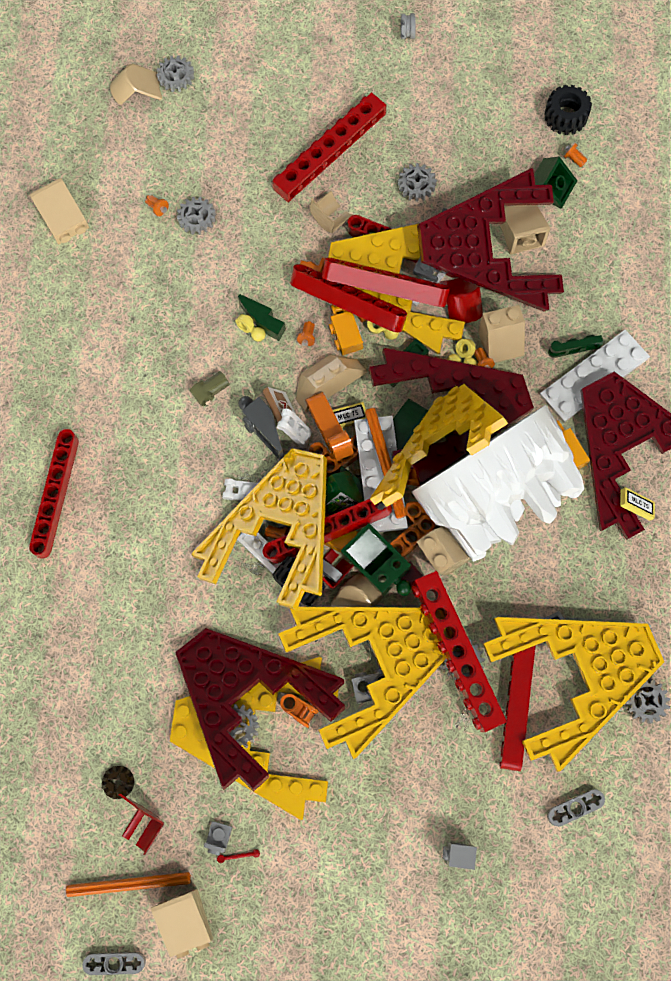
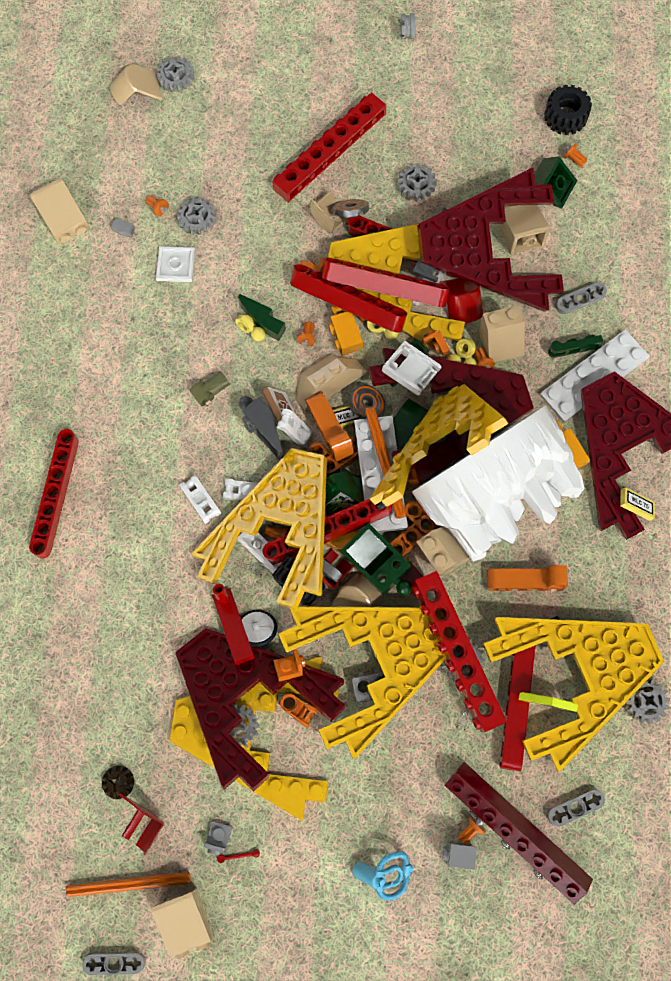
(123, 228): none -> light grey piece
(175, 264): none -> white tile
(200, 499): none -> white plate
(232, 624): none -> red piece
(260, 627): none -> white wheel
(289, 667): none -> orange bracket
(351, 208): none -> flat silver tile
(368, 393): none -> flat silver tile
(376, 877): none -> medium azure piece
(414, 371): none -> white container
(440, 345): none -> orange bracket
(471, 830): none -> orange piece
(519, 833): none -> dark red piece
(527, 579): none -> orange beam
(548, 701): none -> neon yellow tile
(586, 291): none -> light grey beam

